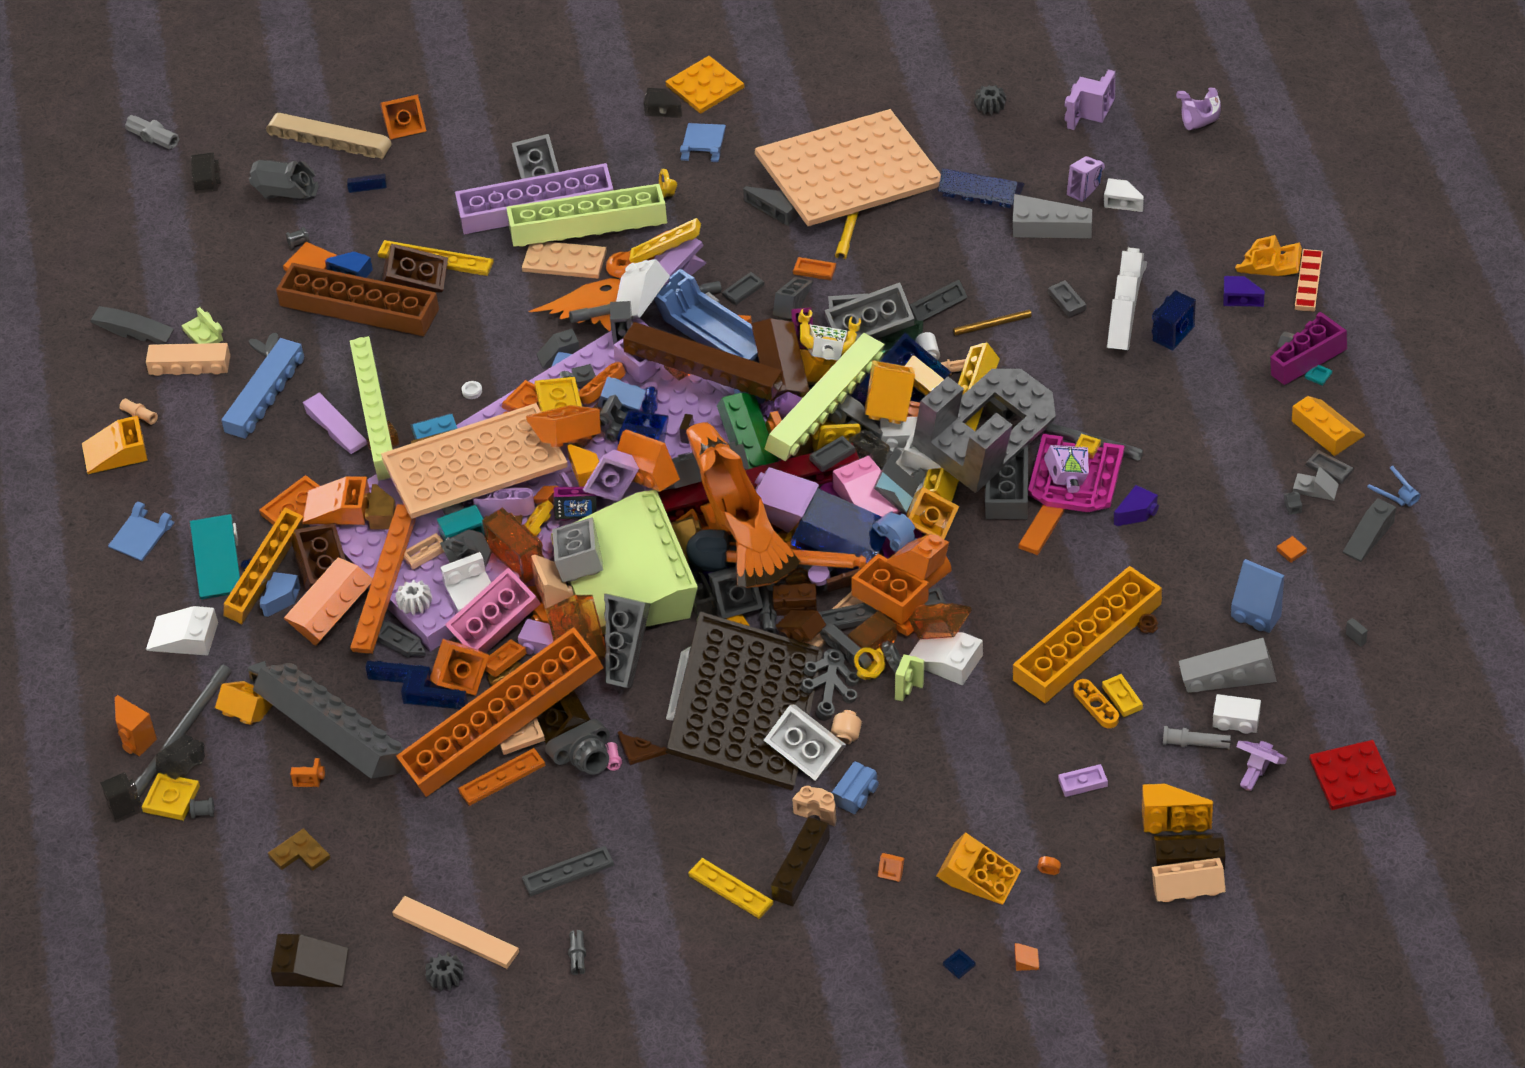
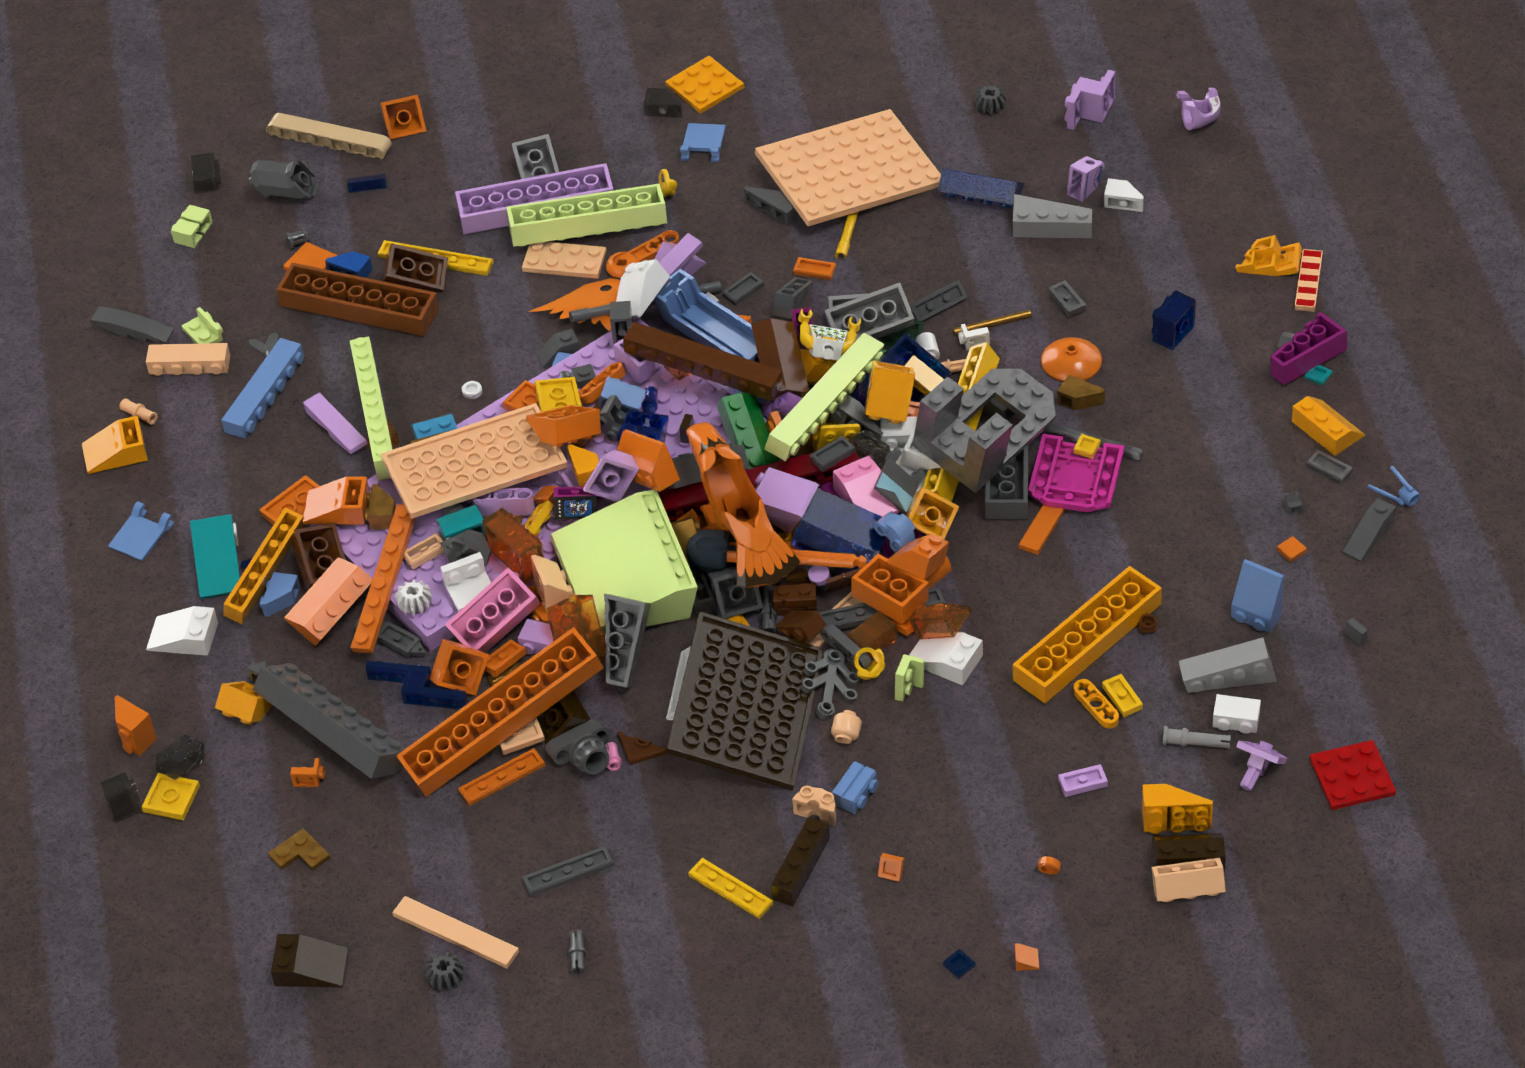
(151, 132): light grey piece -> none
(191, 221): none -> yellowish green piece
(202, 807): dark grey bush -> none
(216, 681): dark grey piece -> none
(577, 550): light grey slope -> none
(665, 241): yellow plate -> none
(804, 742): white slope -> none
(892, 655): dark grey gear -> none
(973, 337): none -> white bracket
(978, 870): light orange slope -> none
(1067, 466): lavender torso -> none
(1071, 357): none -> orange dish
(1079, 394): none -> pearl gold slope
(1125, 298): white arch -> none
(1136, 507): dark purple slope -> none
(1242, 292): dark purple slope -> none
(1320, 486): light grey slope -> none

